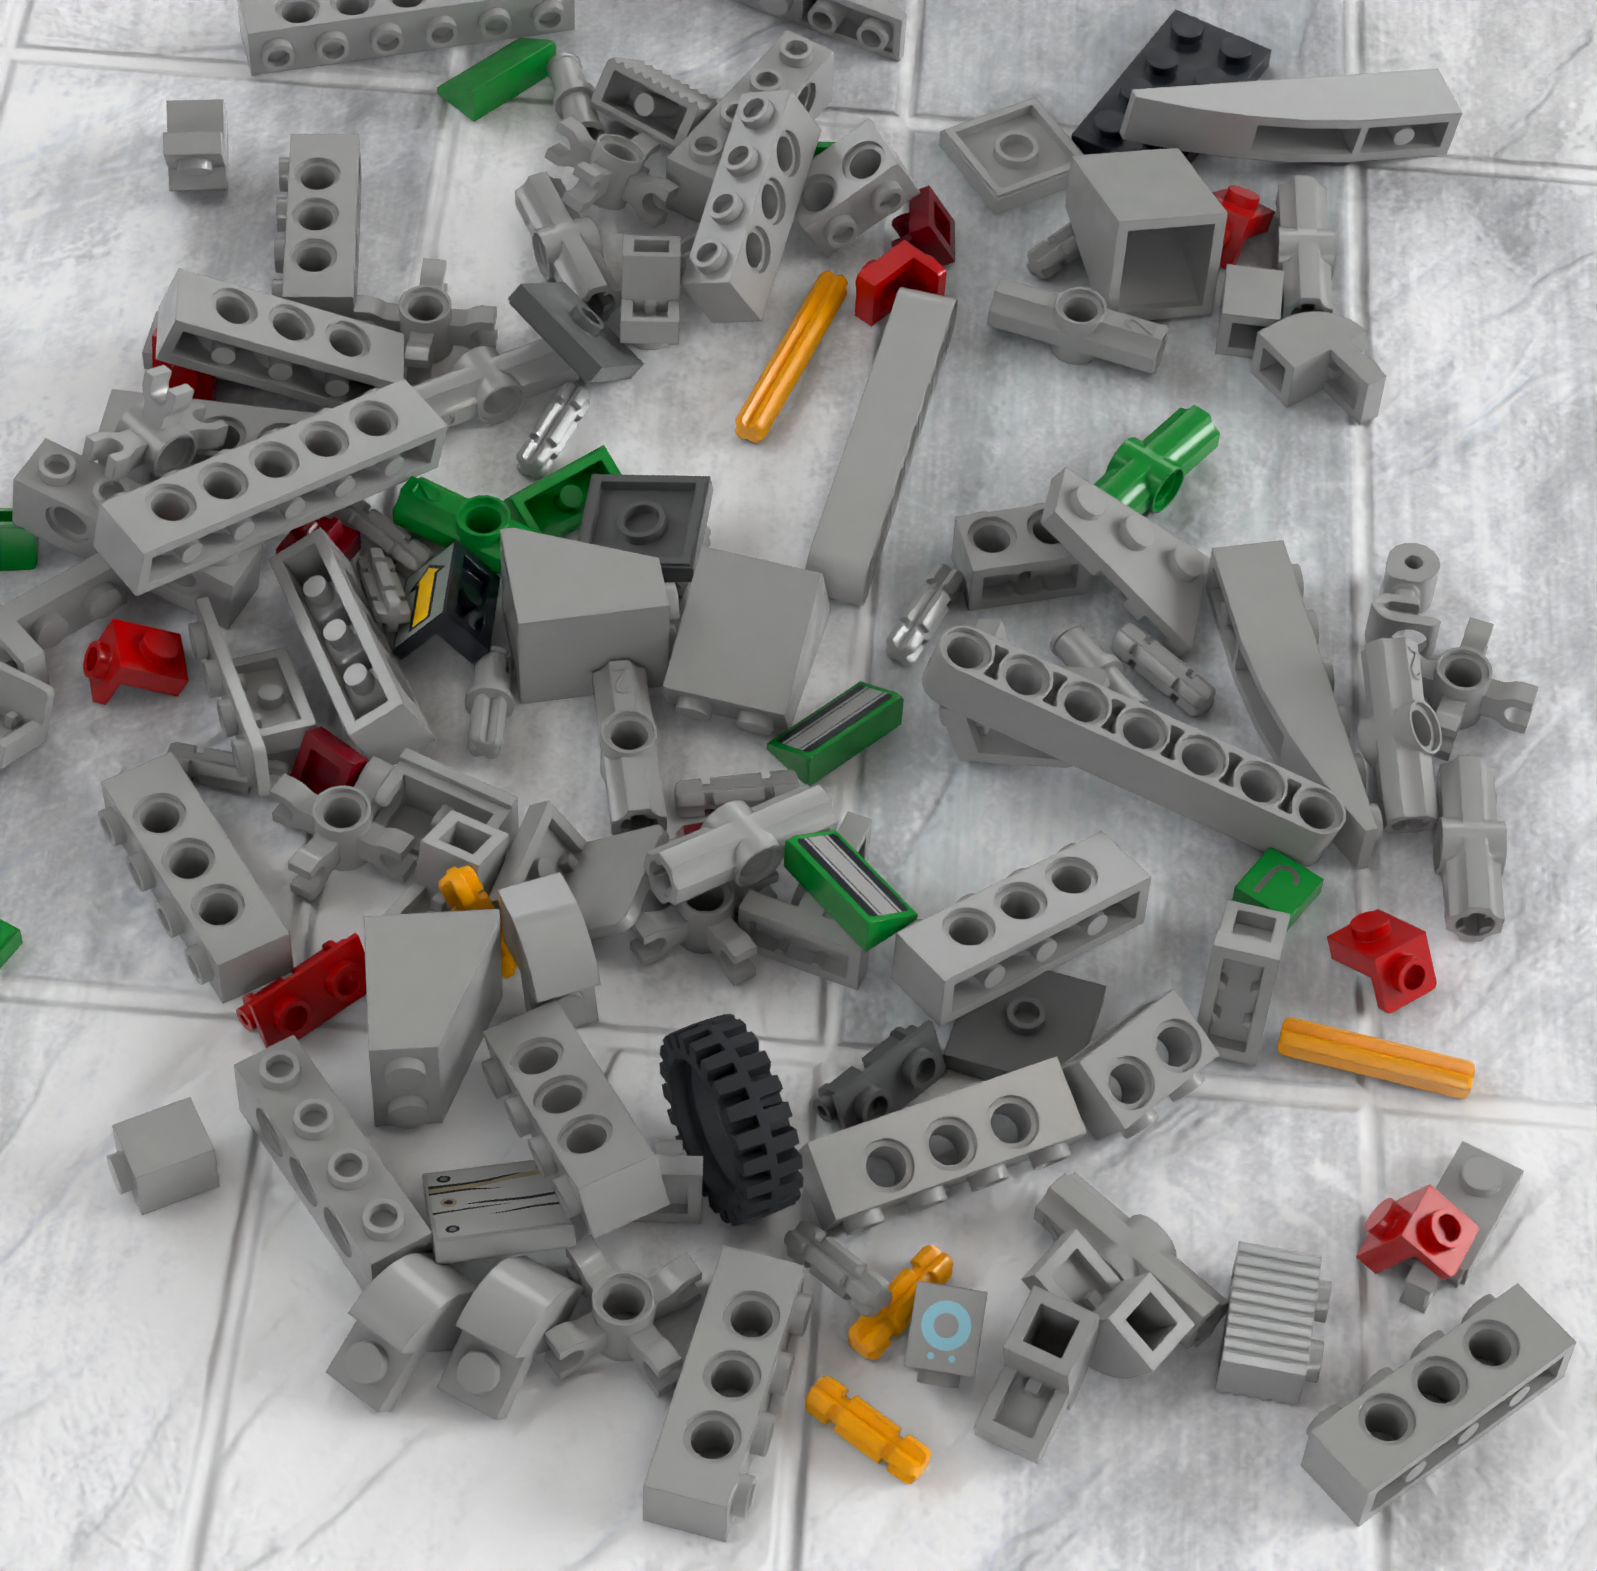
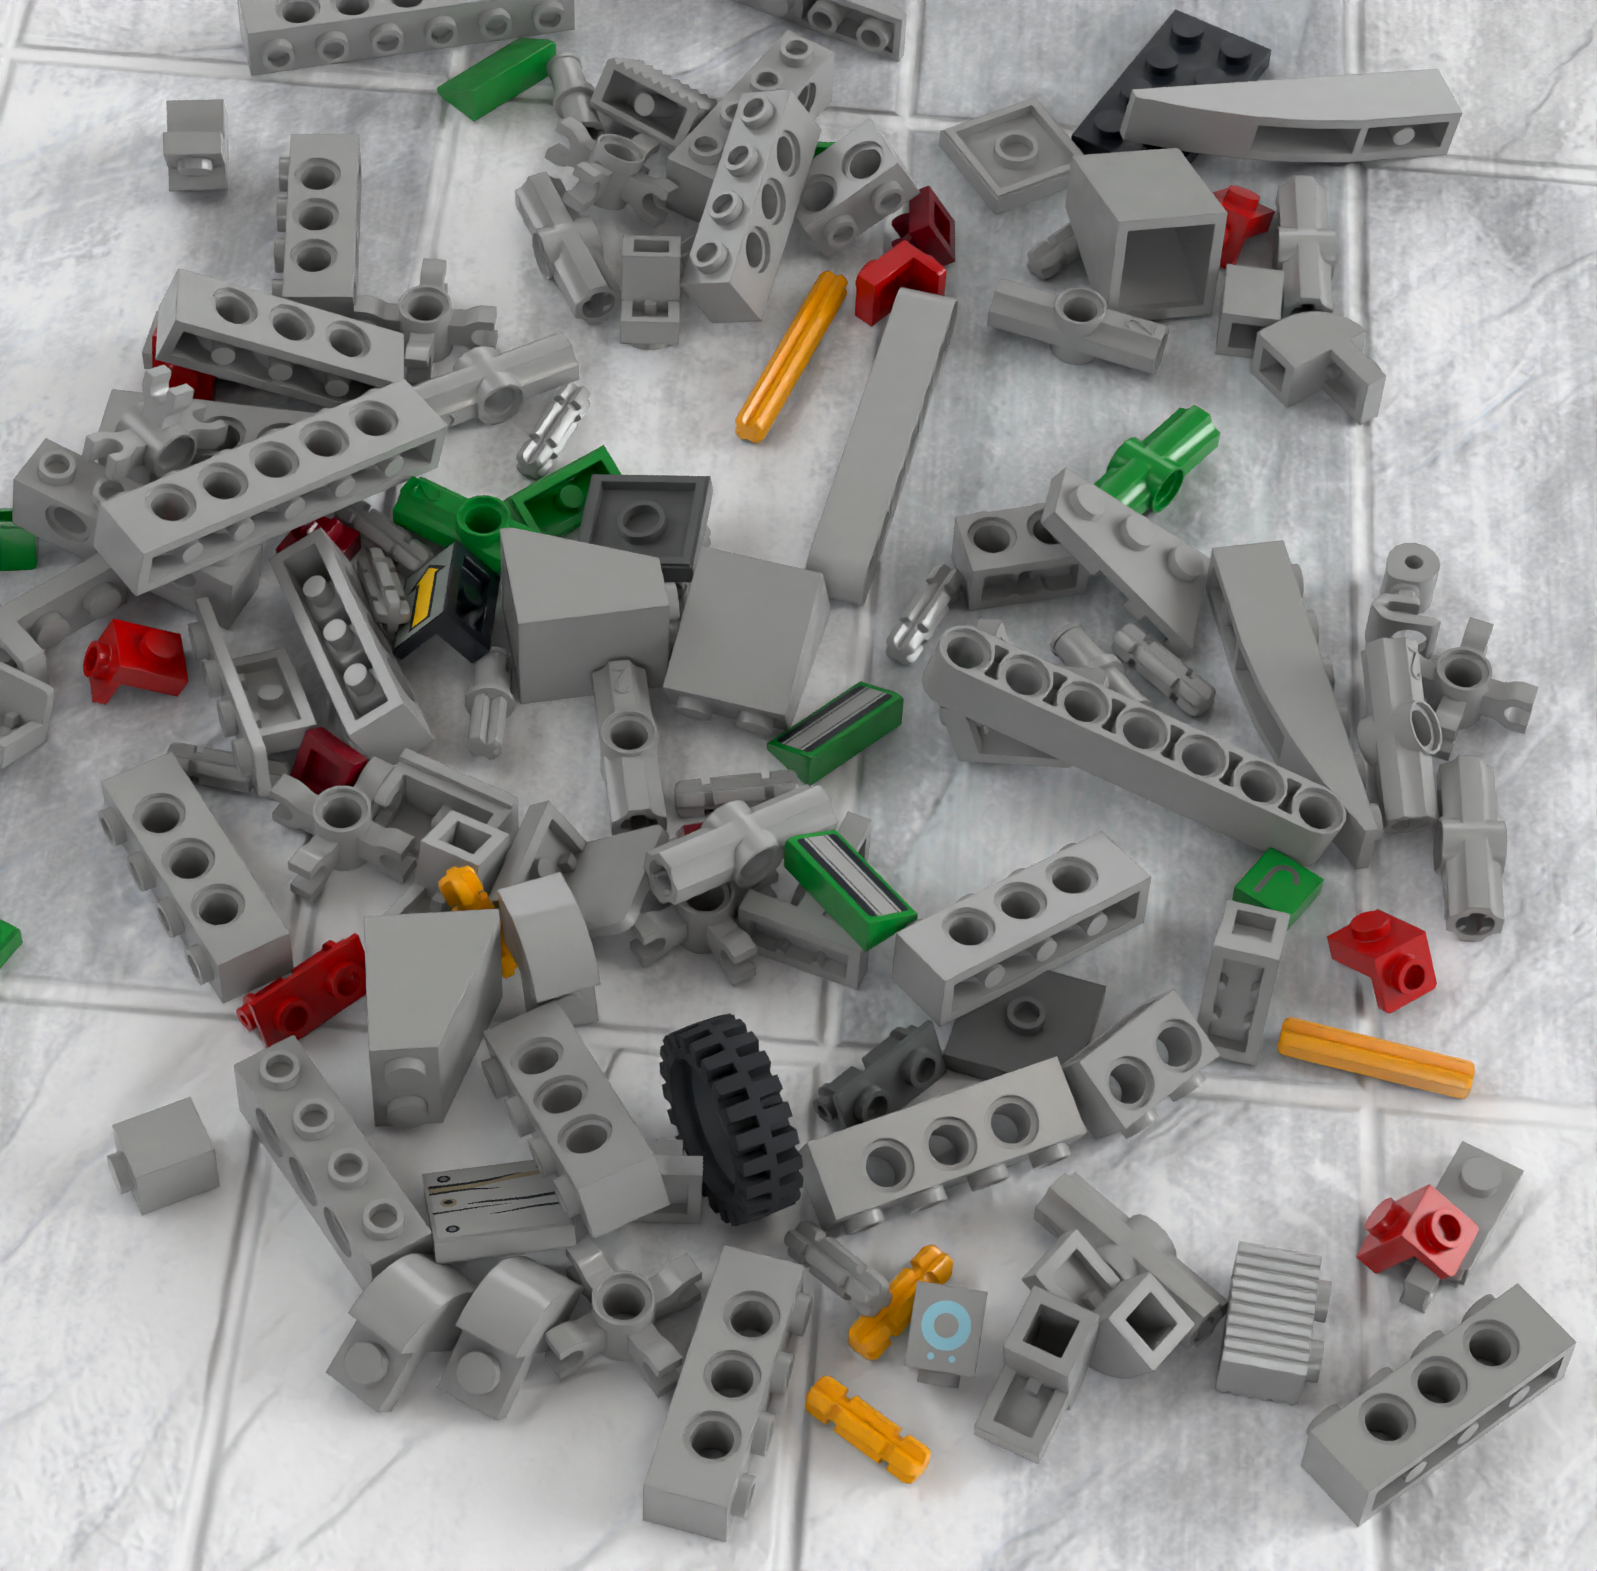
(574, 332): dark grey plate -> none

